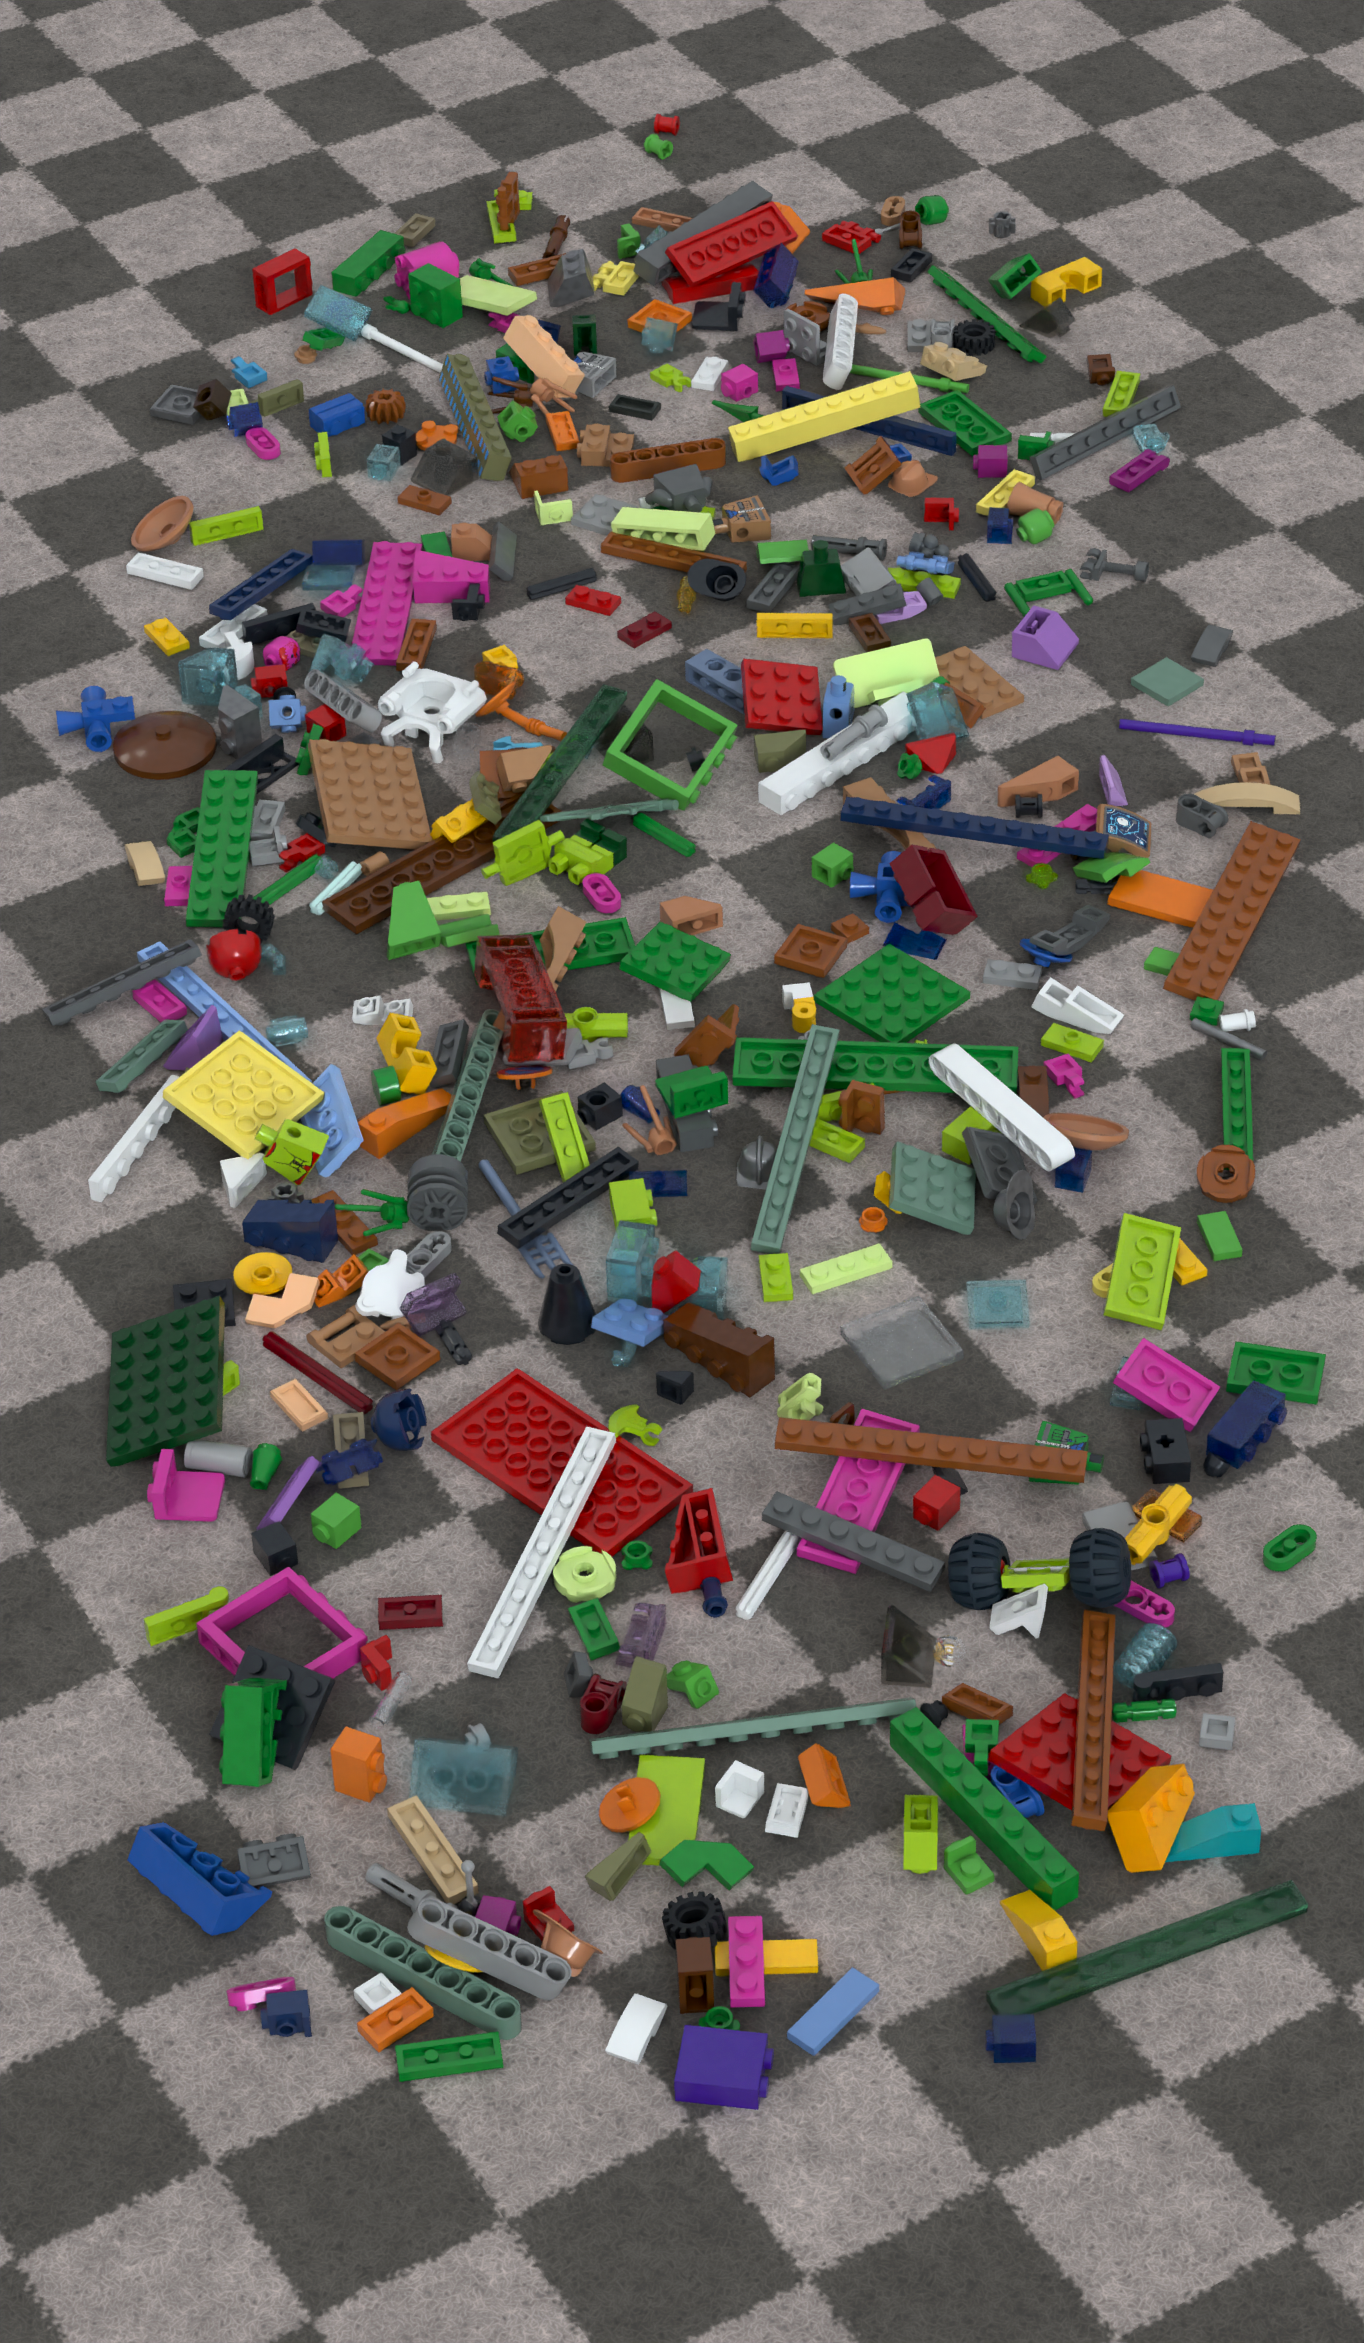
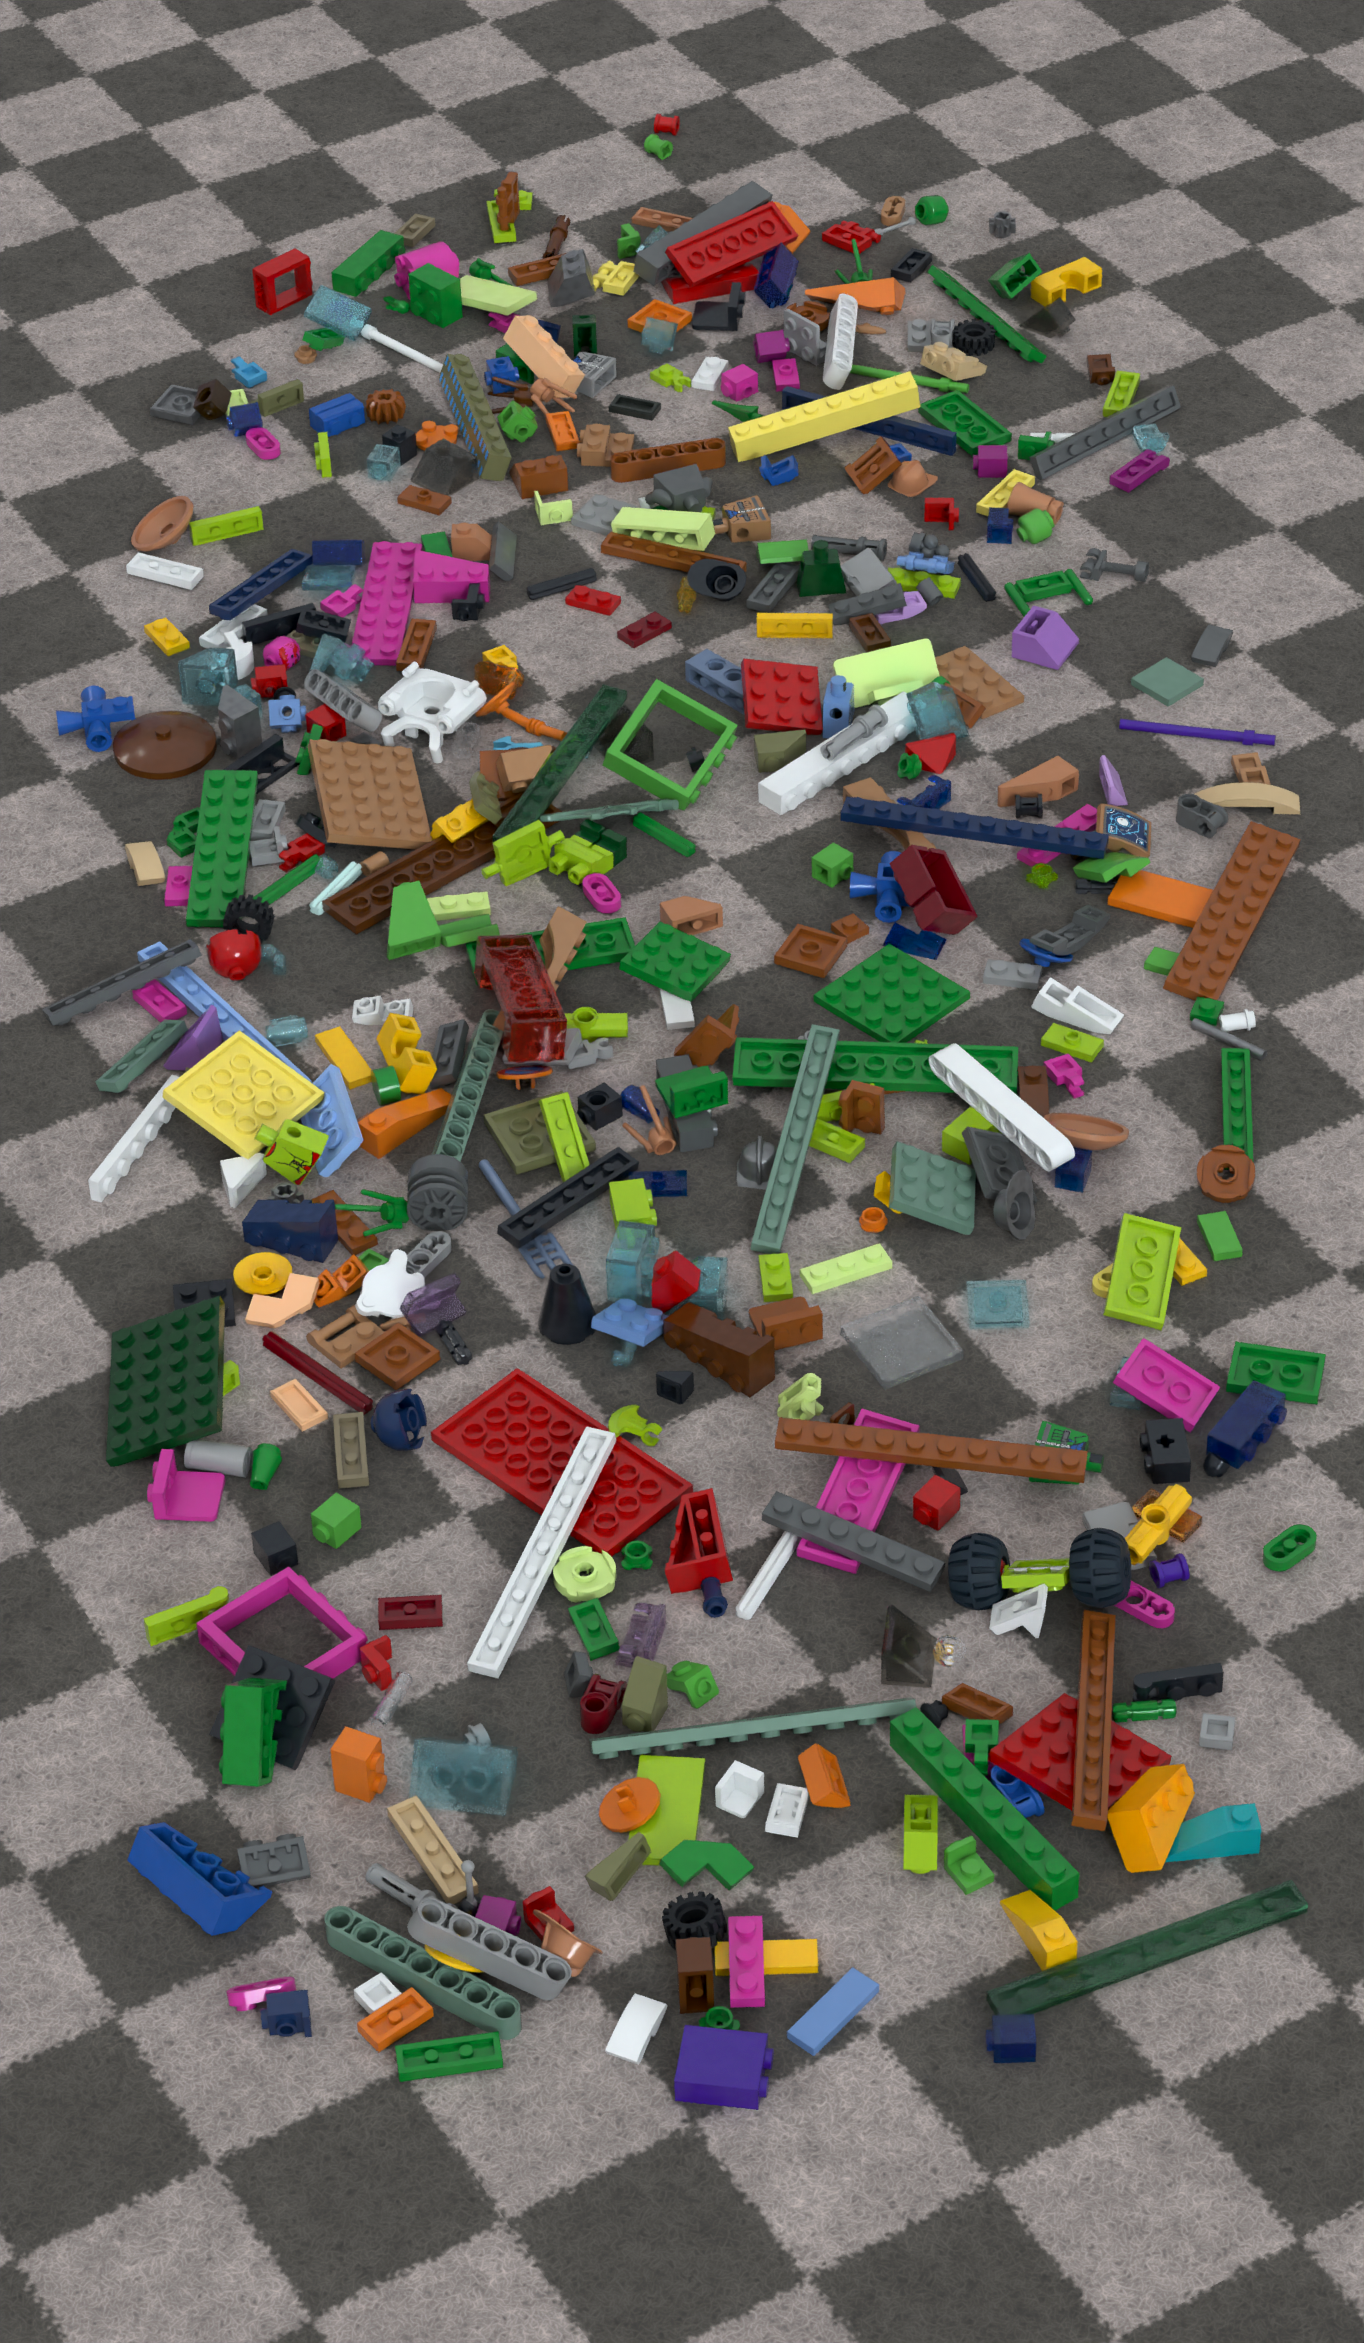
(289, 1492): medium lavender tile -> none
(338, 1464): clear blue hinge -> none
(345, 1056): none -> yellow tile
(788, 1321): none -> dark orange bracket
(801, 1001): leg -> none
(910, 229): reddish brown piece -> none
(1144, 1653): clear light blue piece -> none

